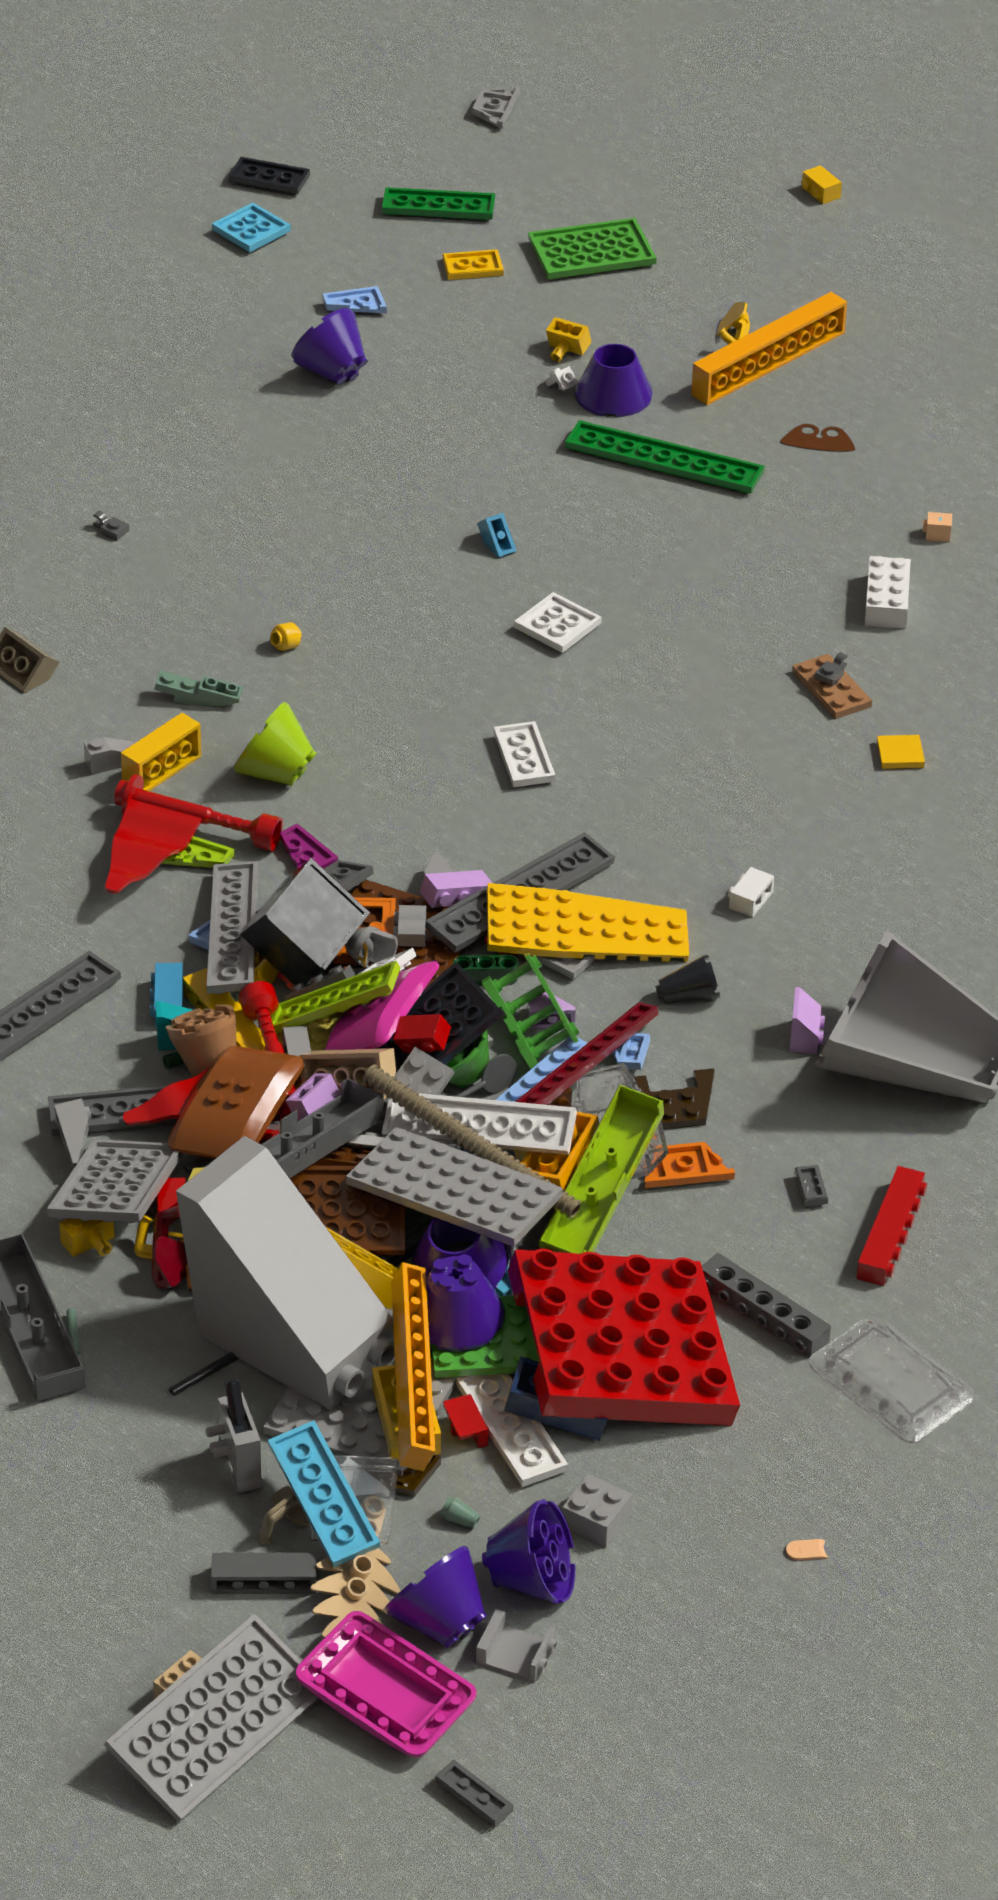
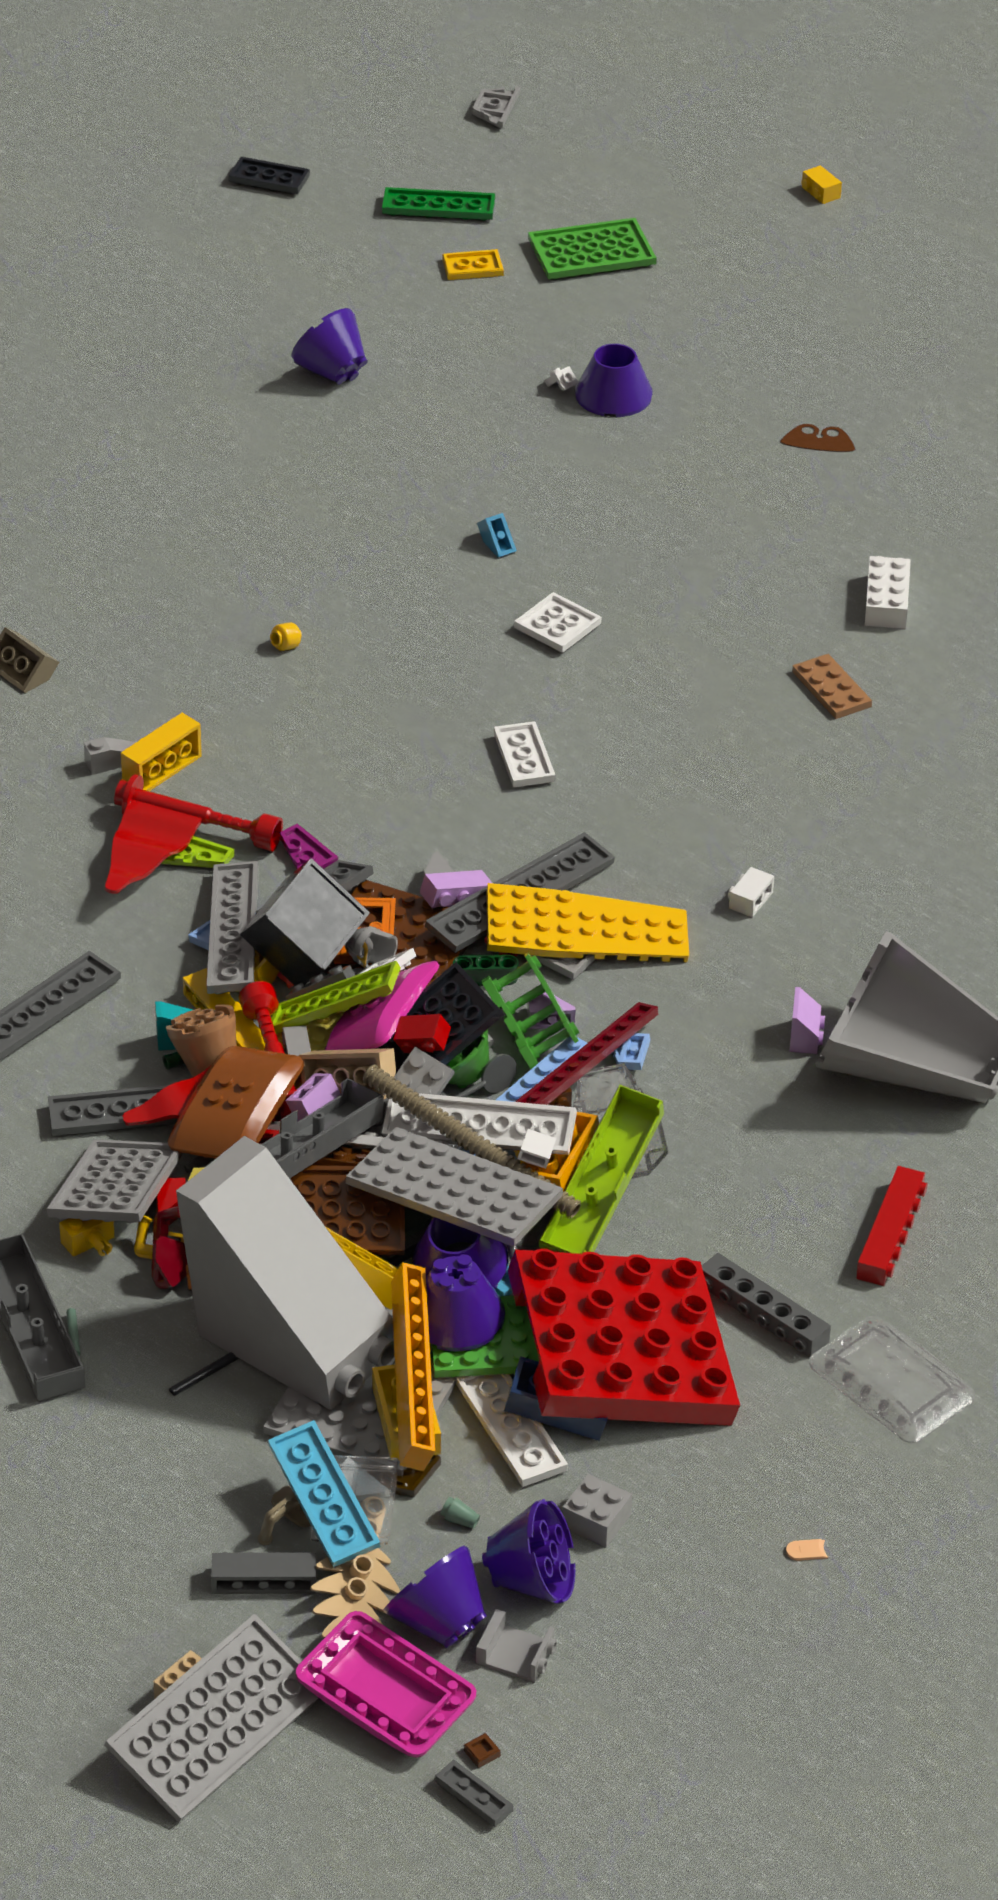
(73, 1127): light grey slope -> none
(112, 528): dark grey plate -> none
(168, 985): dark azure brick -> none
(199, 693): sand green slope -> none
(237, 1439): light grey piece -> none
(251, 227): medium azure plate -> none
(278, 751): lime cone -> none
(357, 300): light blue wing -> none
(411, 925): light grey brick -> none
(466, 1420): red panel -> none
(482, 1750): none -> reddish brown tile
(536, 1148): none -> white piece
(567, 337): yellow brick -> none
(664, 456): green plate -> none
(684, 1106): dark brown wing -> none
(688, 1165): orange wing -> none
(689, 982): black cone -> none
(738, 319): yellow piece -> none
(768, 348): light orange brick -> none
(811, 1185): dark grey plate -> none
(832, 672): dark grey plate -> none
(900, 751): yellow tile -> none
(938, 526): light nougat brick -> none

